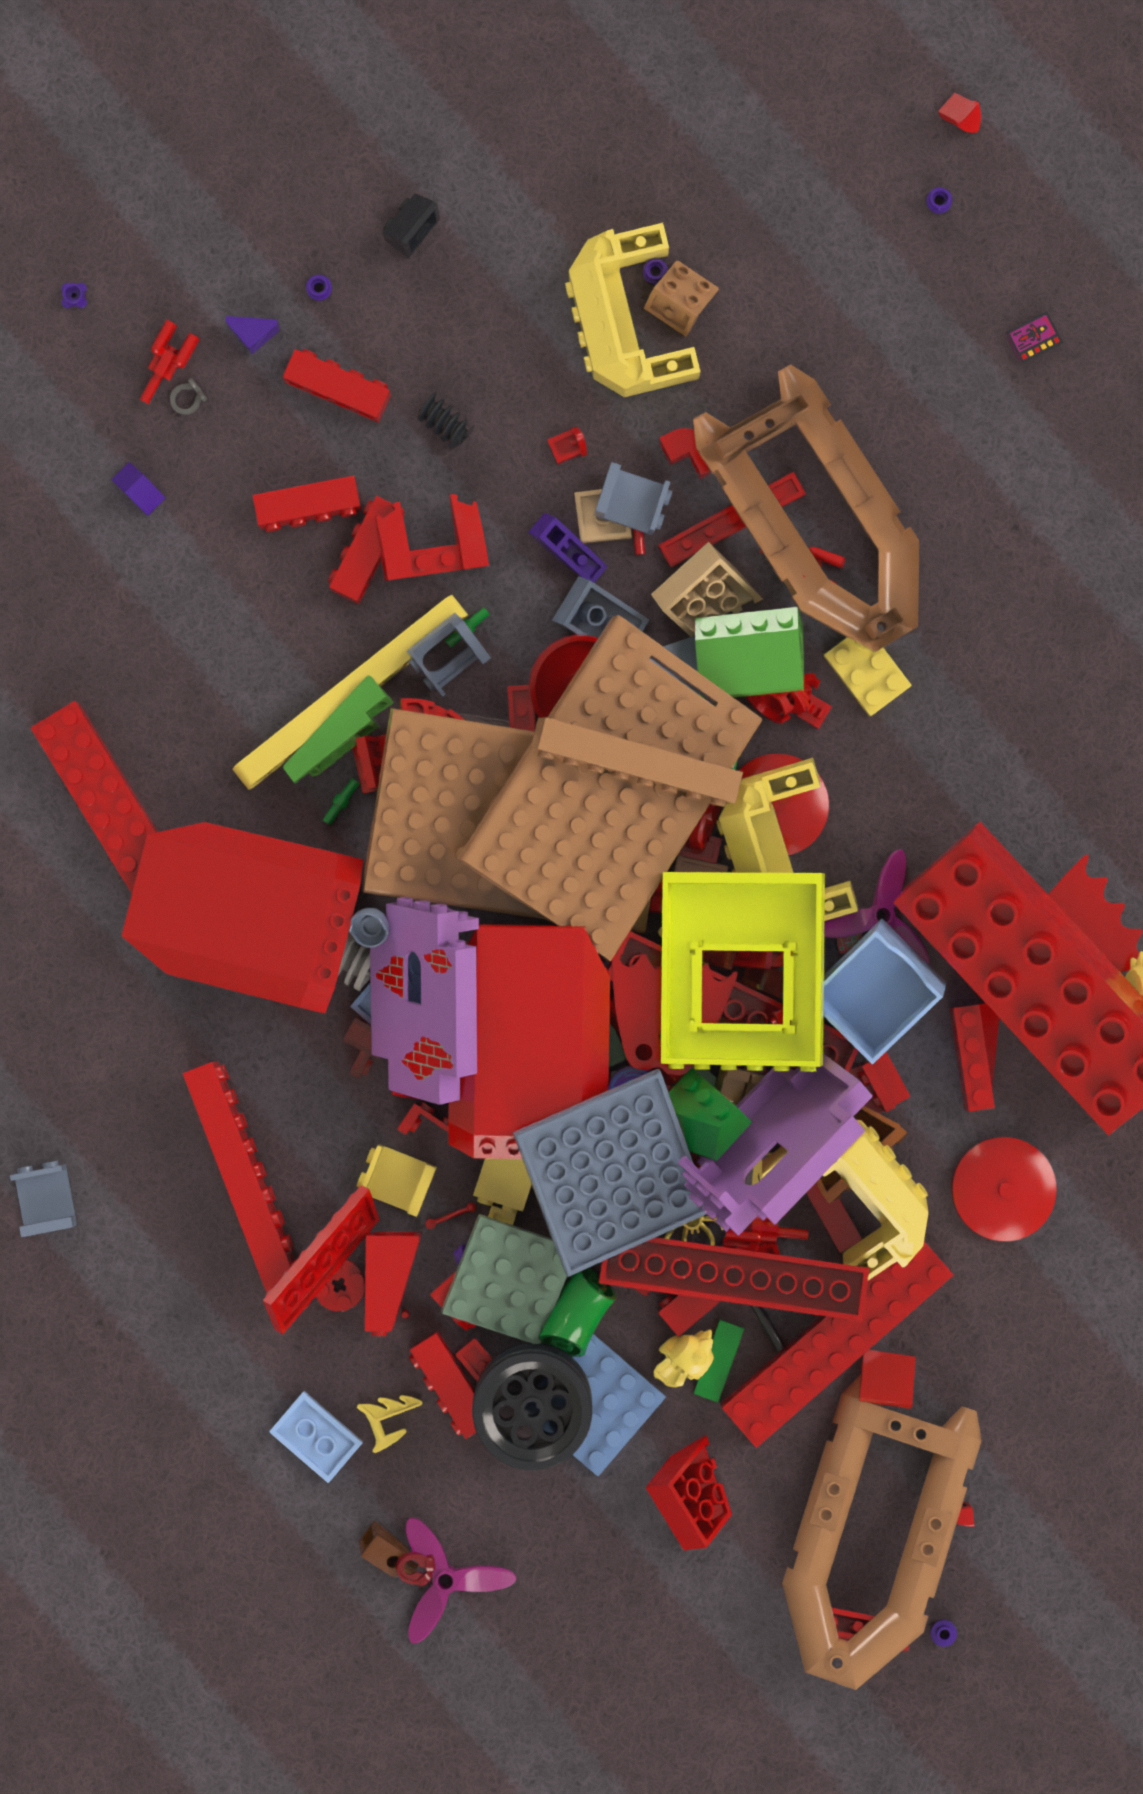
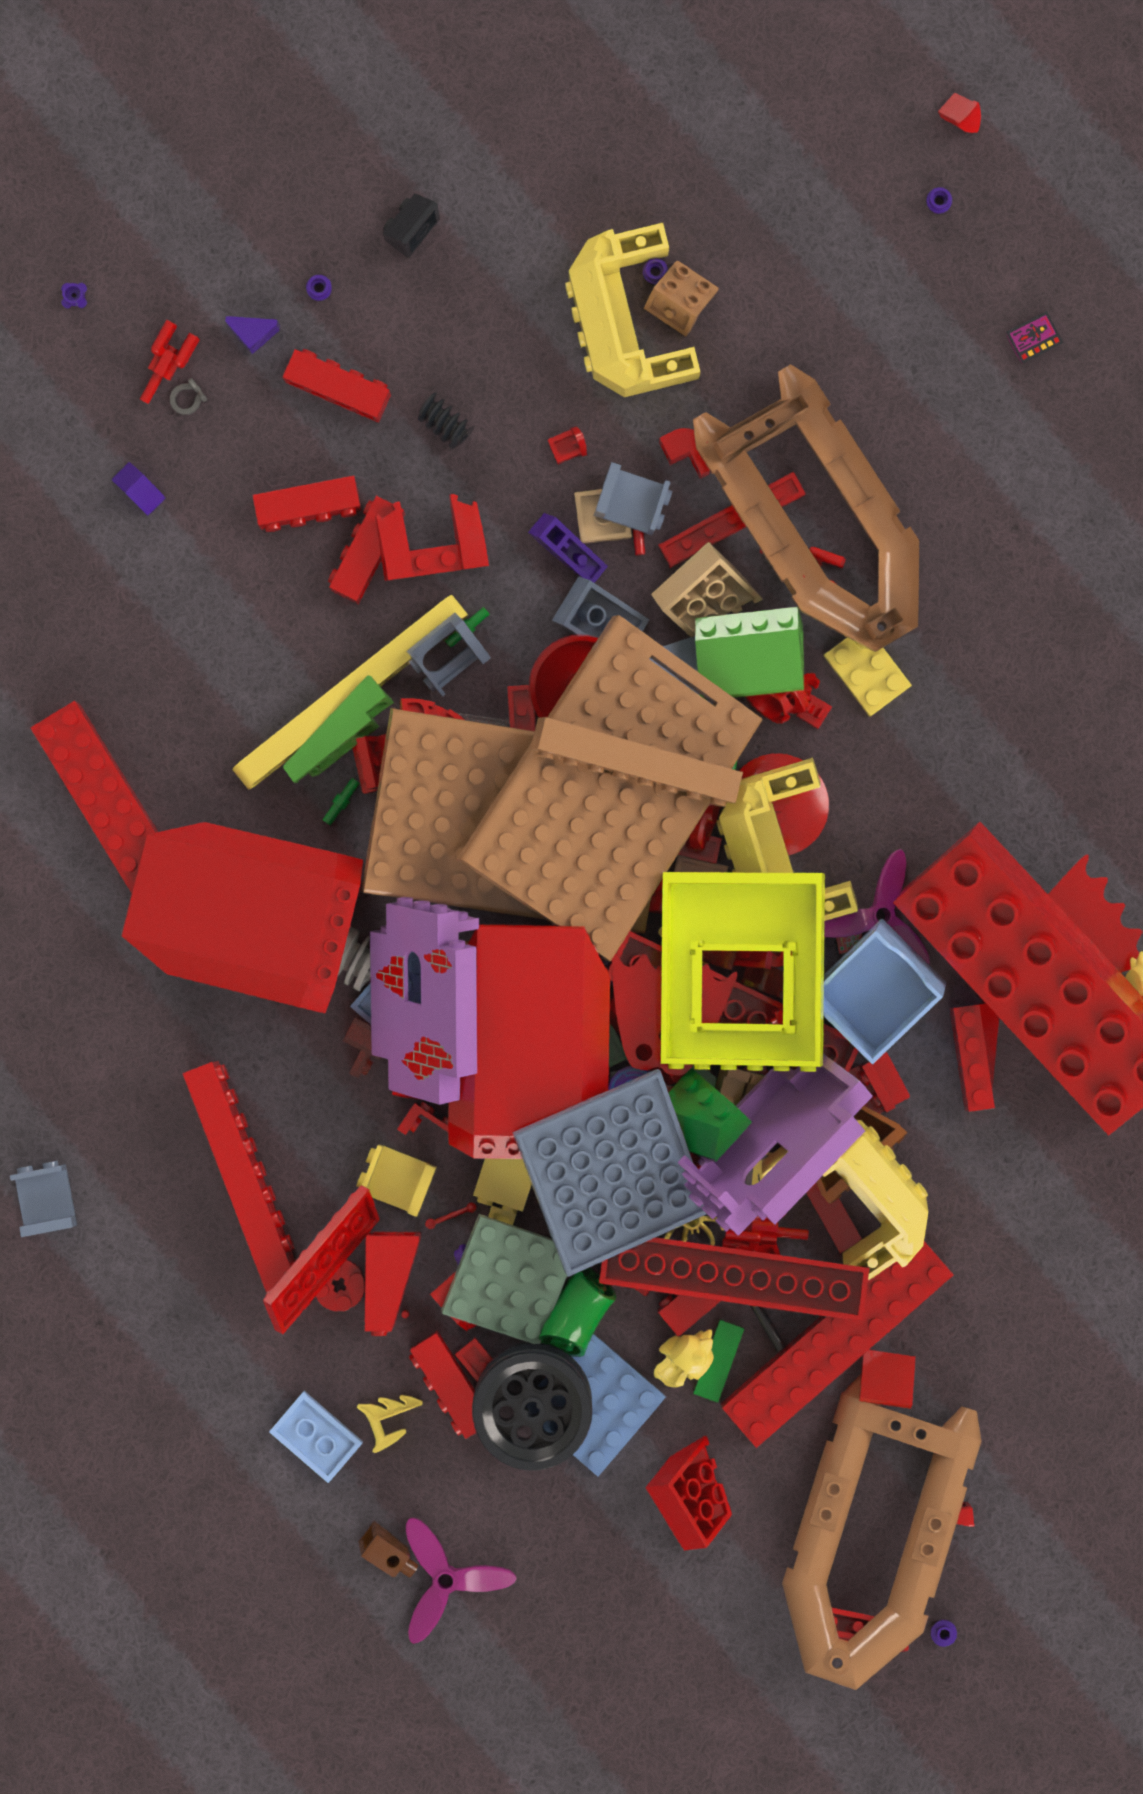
(369, 927): sand blue hair -> none
(416, 1578): dark red piece -> none
(1003, 1189): red dish -> none

